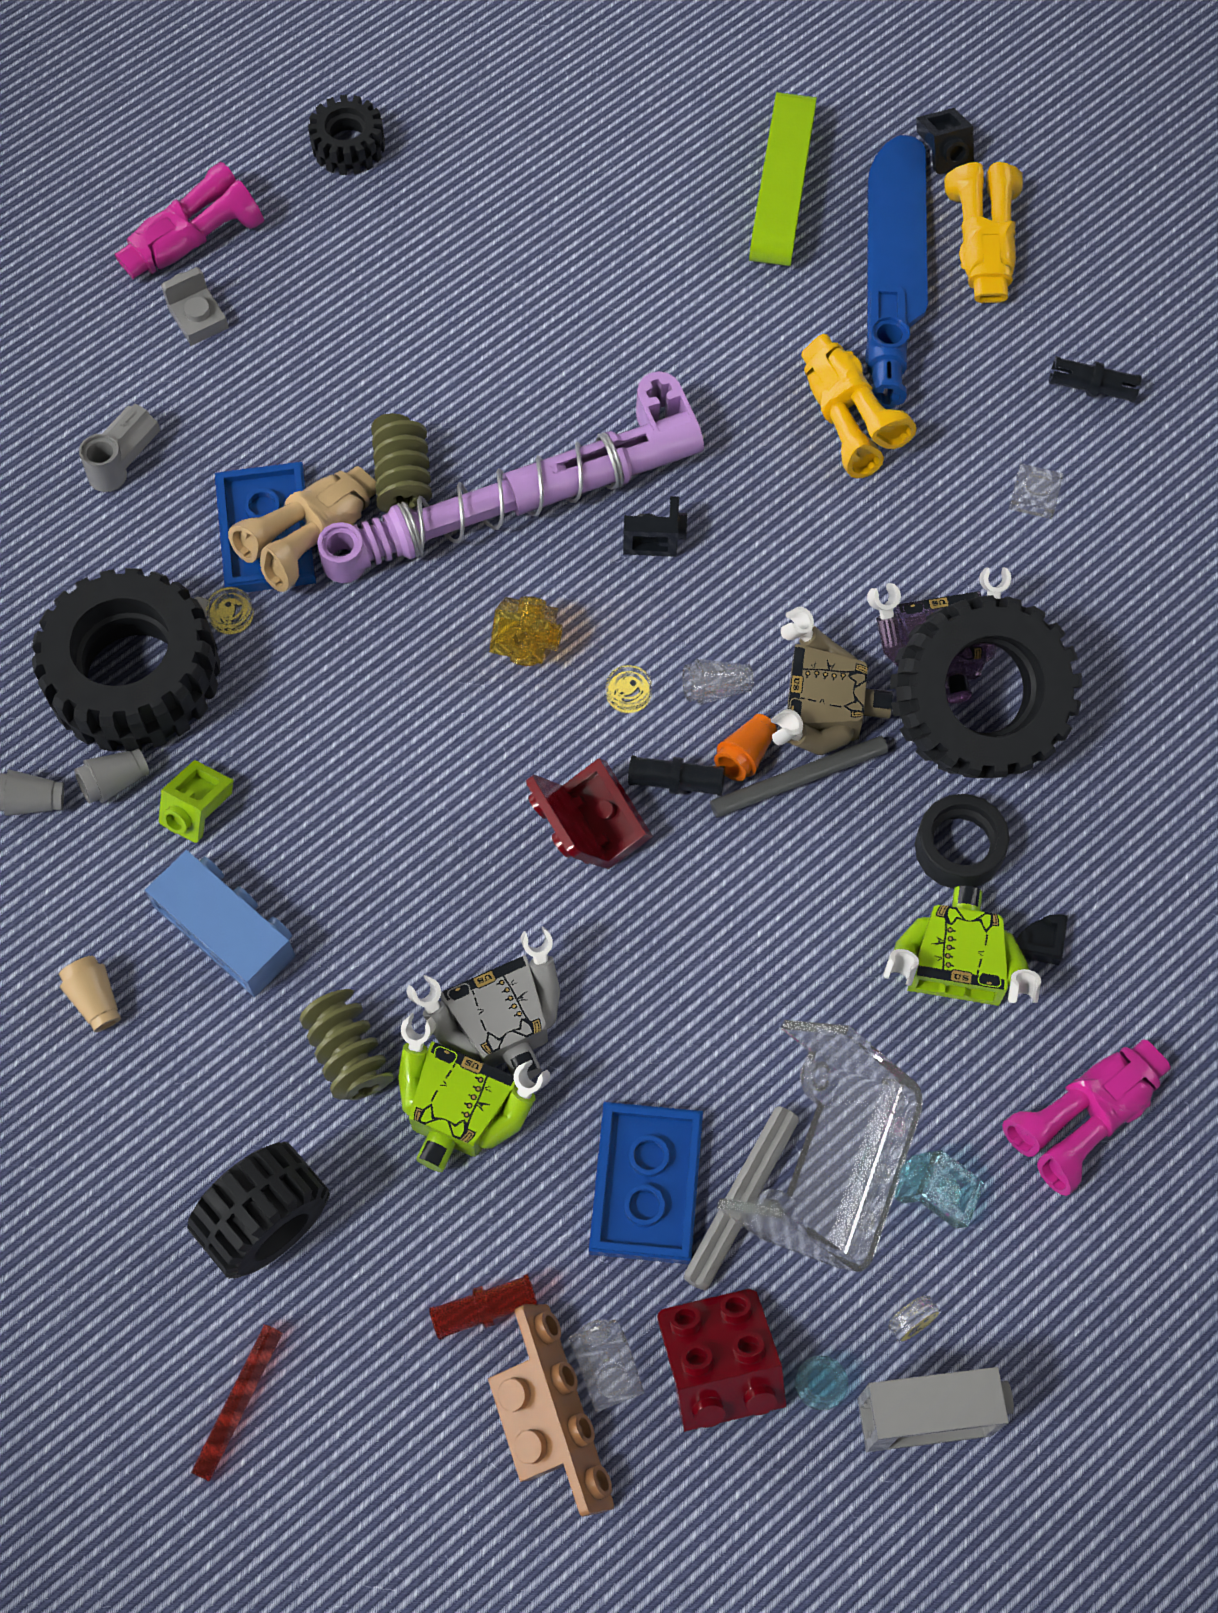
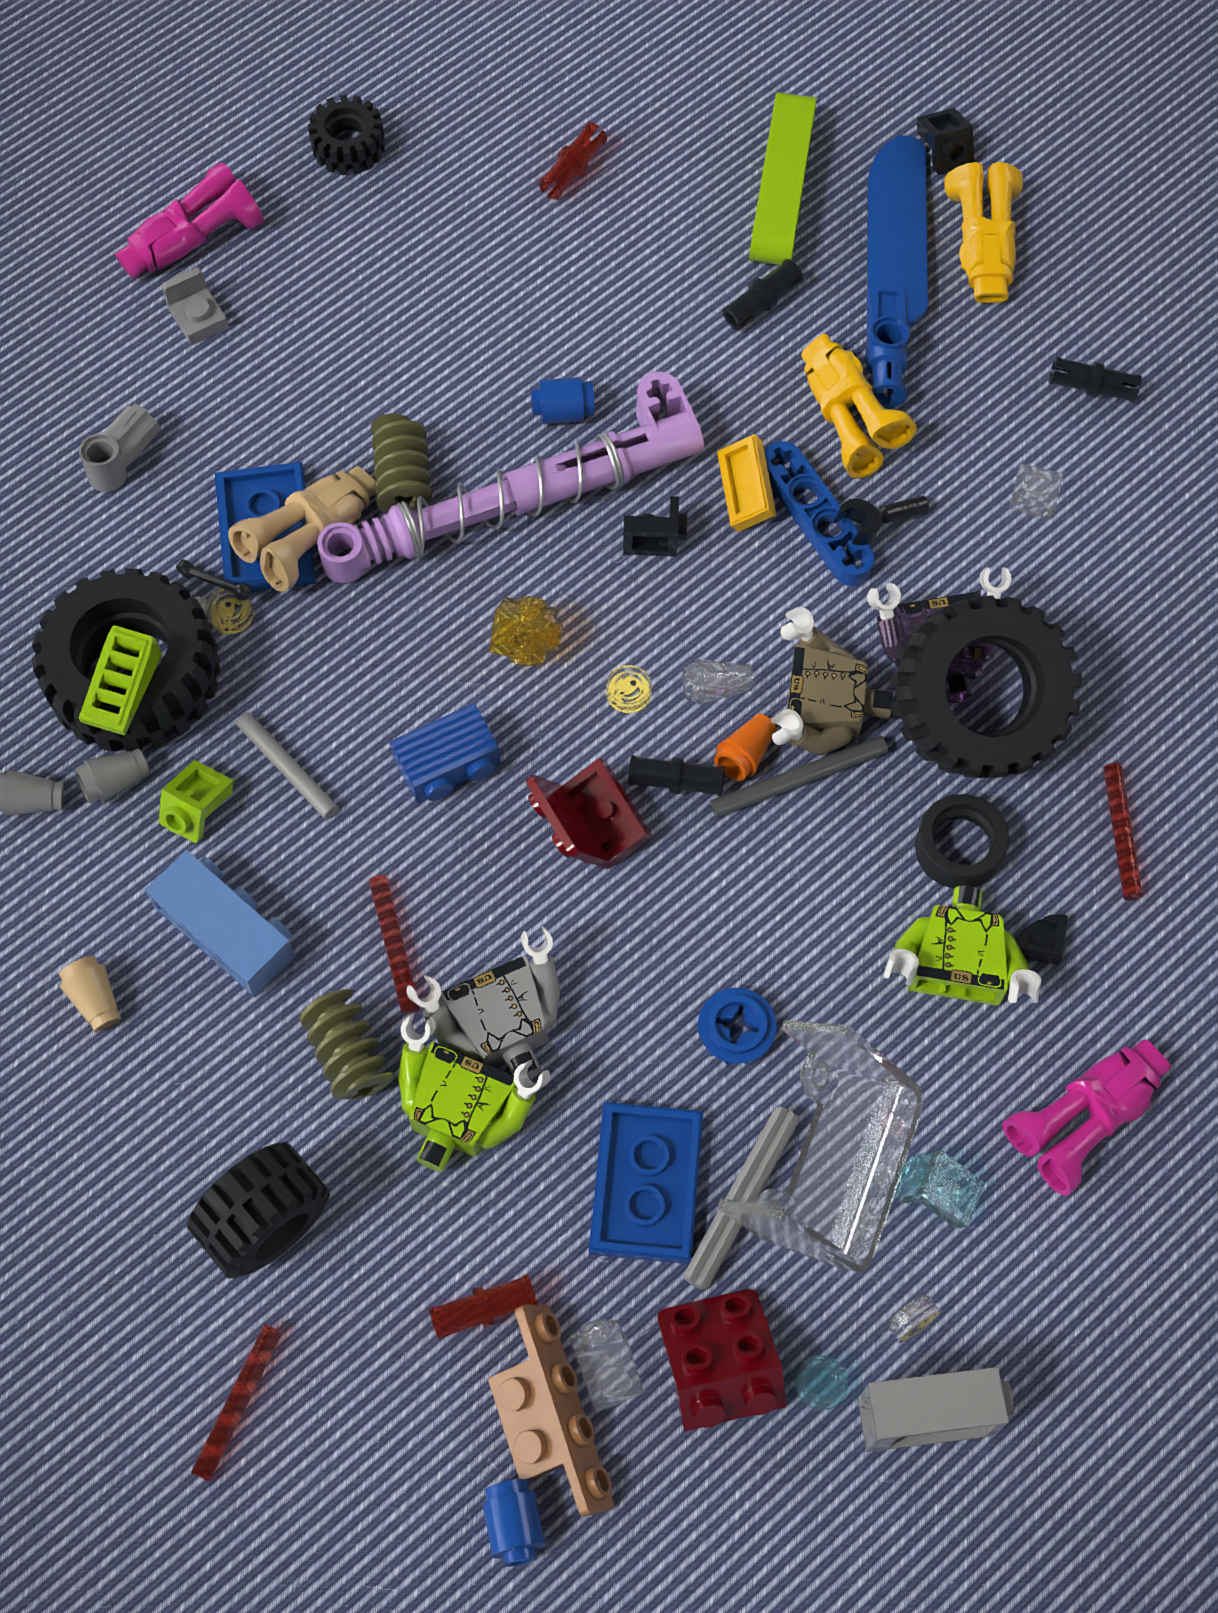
(112, 656): none -> lime slope
(241, 591): none -> black hinge
(287, 765): none -> light grey bar
(393, 942): none -> clear red bar
(446, 753): none -> blue brick
(513, 1522): none -> blue brick
(563, 400): none -> blue brick
(572, 161): none -> clear red pin
(722, 1009): none -> blue gear
(746, 483): none -> yellow tile
(762, 294): none -> black pin
(822, 510): none -> blue beam
(872, 518): none -> black piece
(1122, 832): none -> clear red bar

